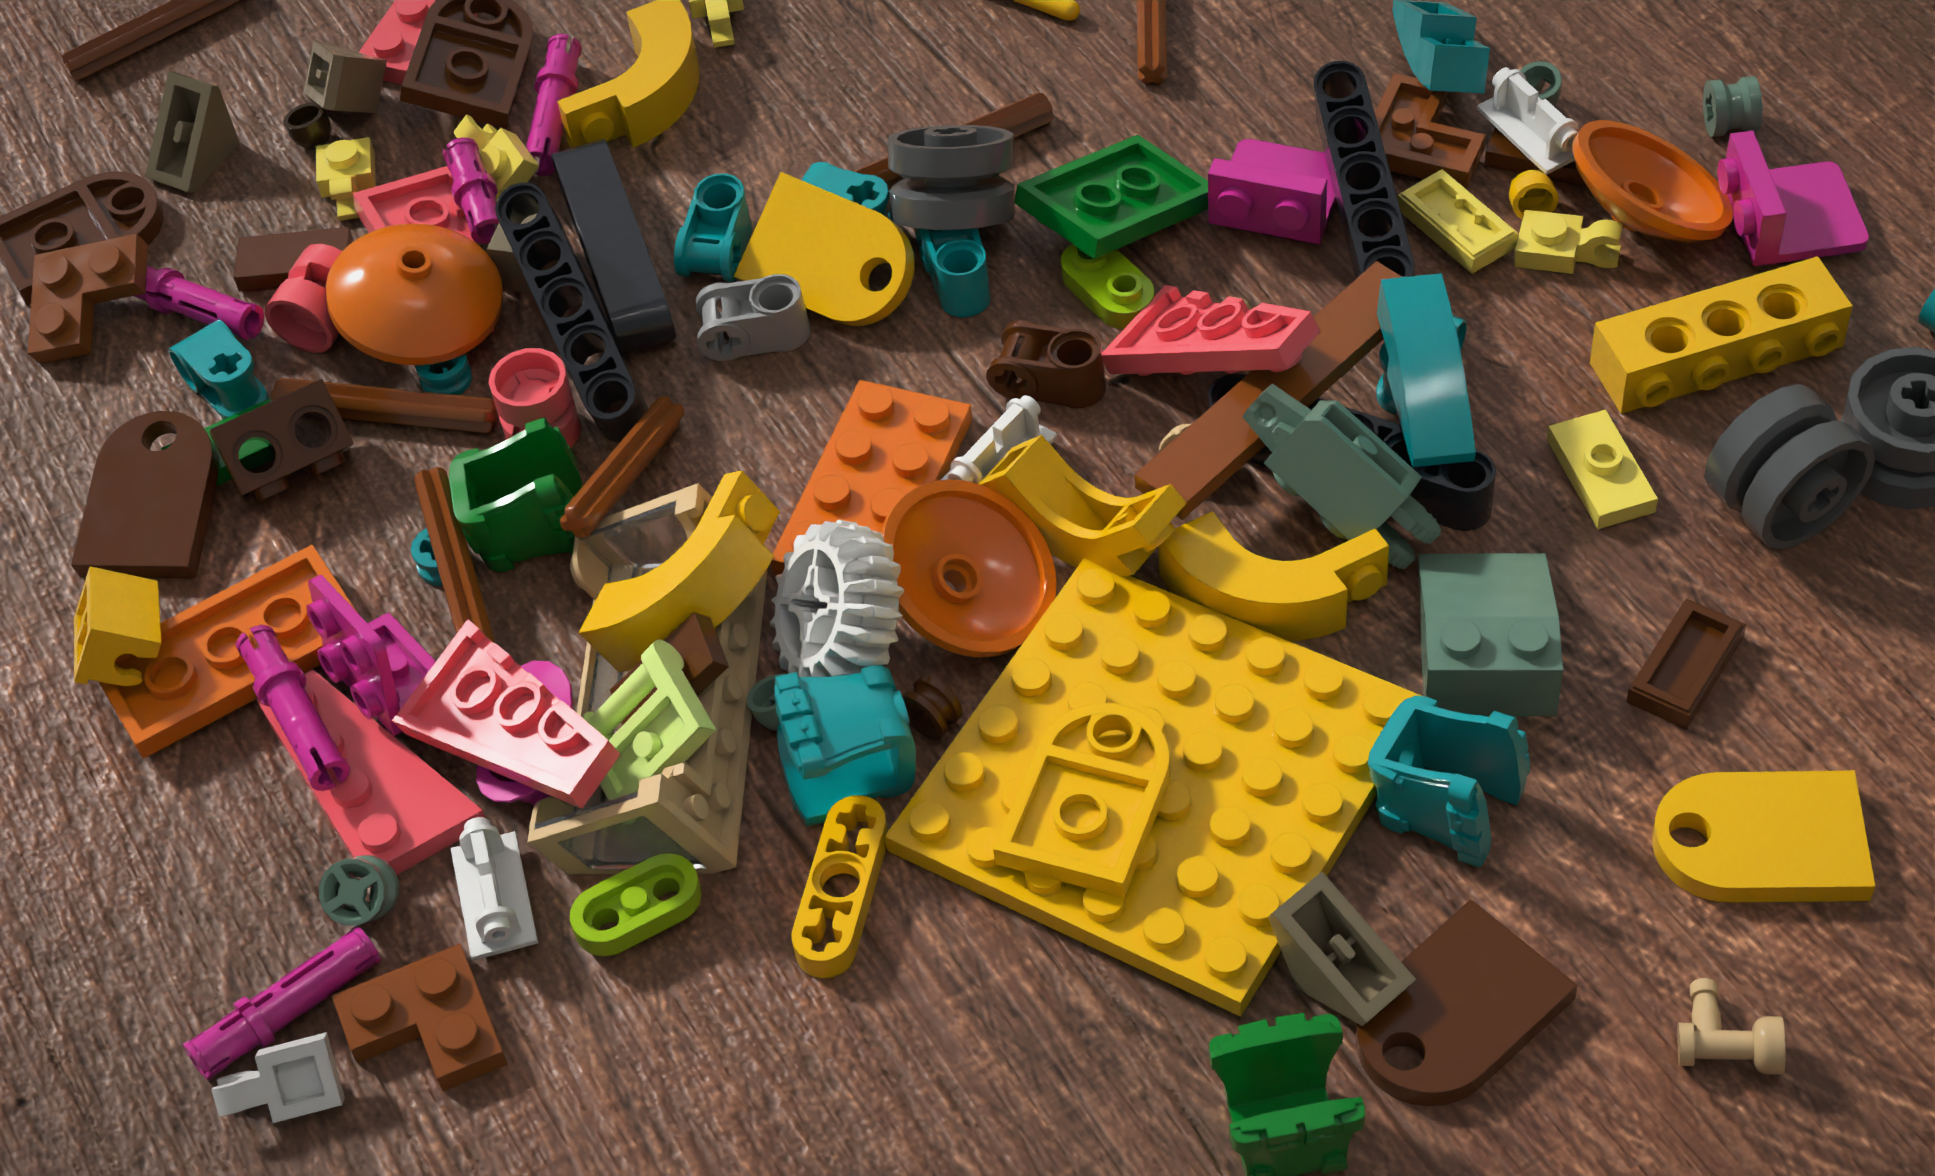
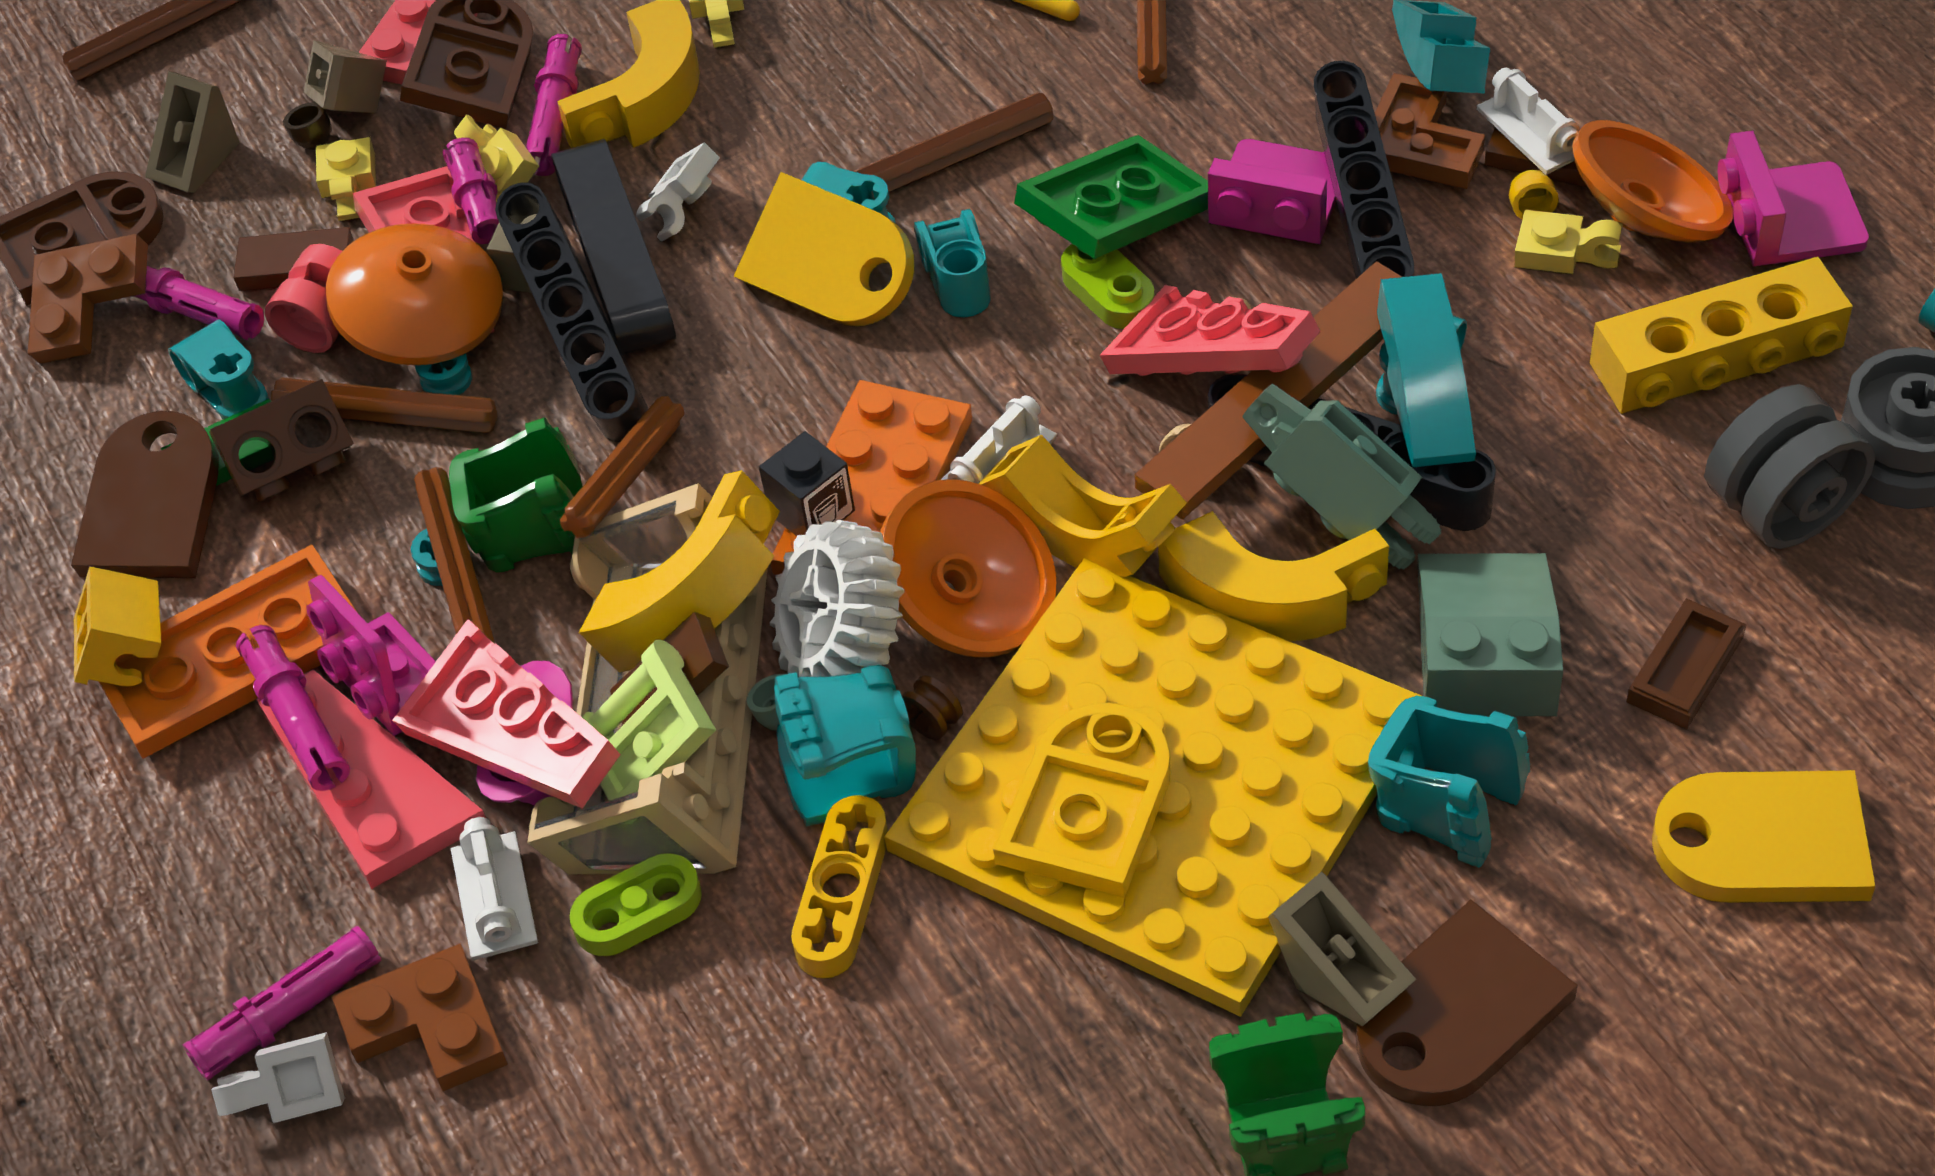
(345, 896): sand green wheel -> none
(532, 387): coral wheel -> none
(682, 181): none -> white plate
(714, 229): teal piece -> none
(756, 314): light grey piece -> none
(807, 484): none -> black brick
(951, 177): dark grey wheel -> none
(1053, 365): reddish brown piece -> none
(1457, 221): light yellow plate -> none
(1540, 72): sand green hinge -> none
(1602, 469): light yellow plate -> none
(1708, 1041): tan piece -> none
(1732, 106): sand green wheel -> none

